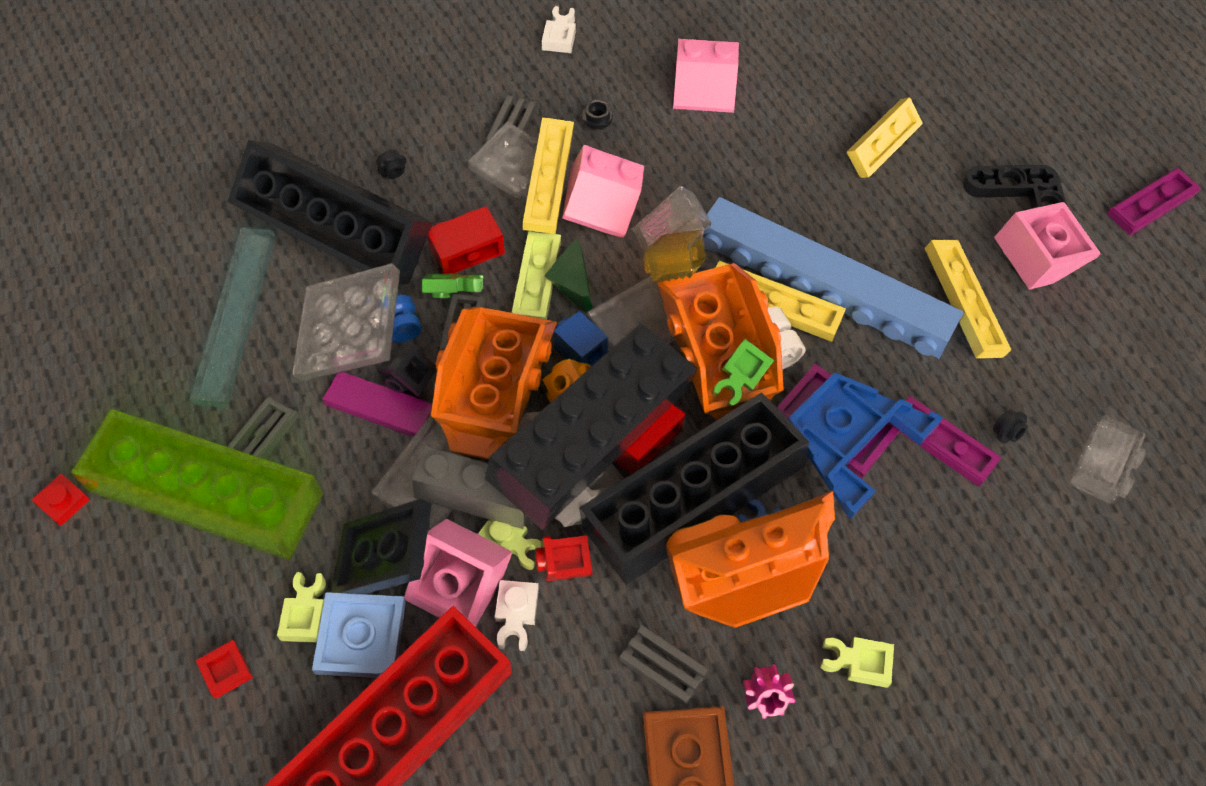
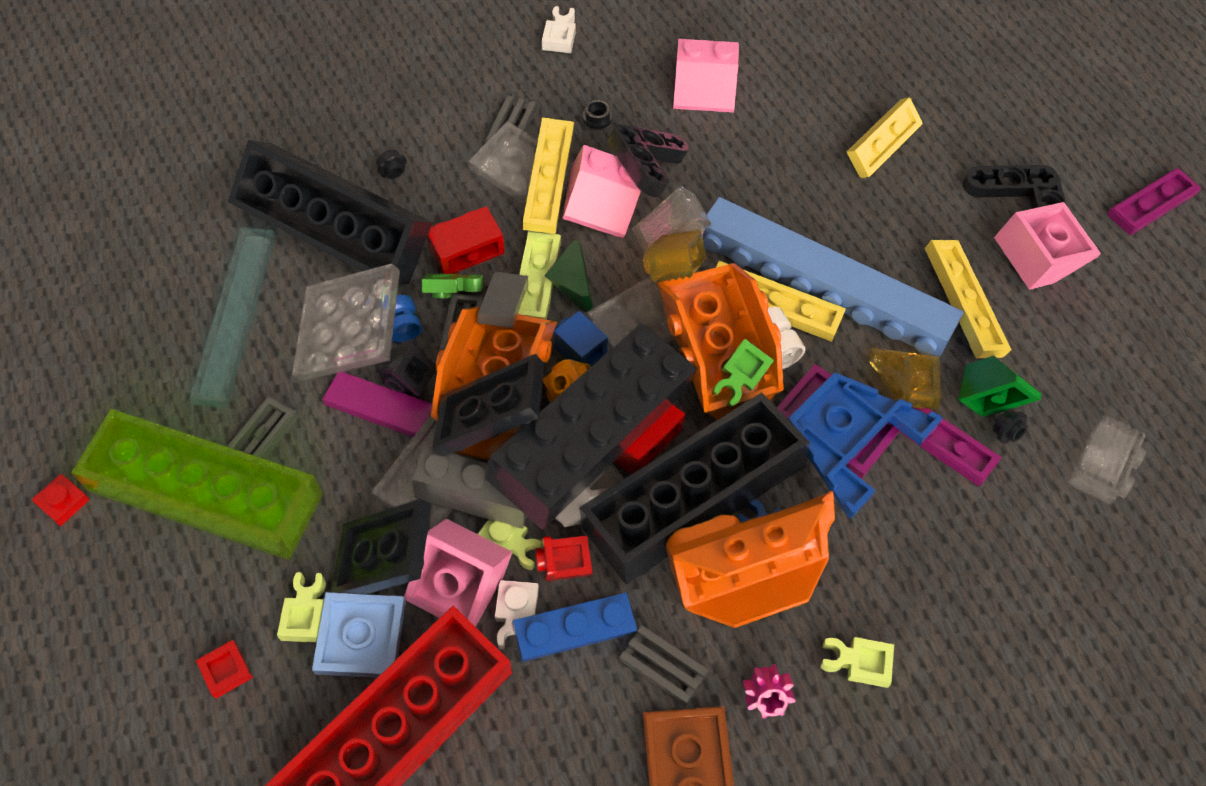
(489, 406): none -> black plate
(503, 299): none -> dark grey tile
(573, 627): none -> blue plate
(639, 152): none -> black beam
(909, 376): none -> clear yellow wing
(994, 387): none -> green slope

